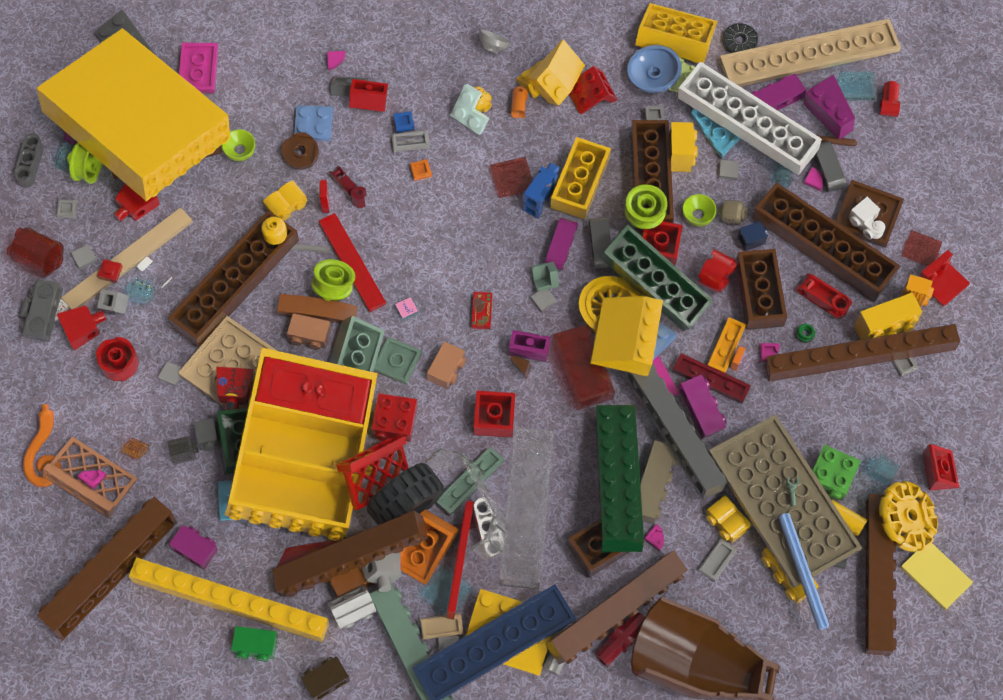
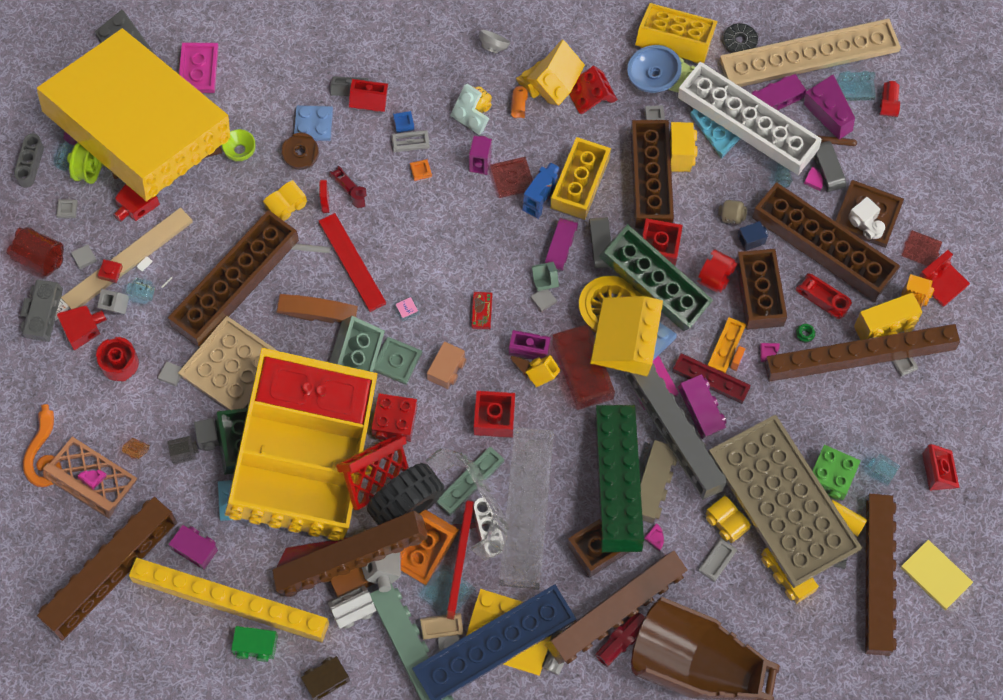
(234, 386): red torso -> none
(274, 230): yellow head -> none
(308, 331): nougat brick -> none
(333, 279): lime wheel -> none
(335, 58): dark pink tile -> none
(480, 155): none -> magenta brick
(542, 370): none -> yellow brick
(645, 217): lime wheel -> none
(702, 203): lime piece -> none
(728, 170): light grey tile -> none
(792, 487): sand green hand -> none
(803, 571): light blue axle -> none
(922, 514): yellow plate -> none

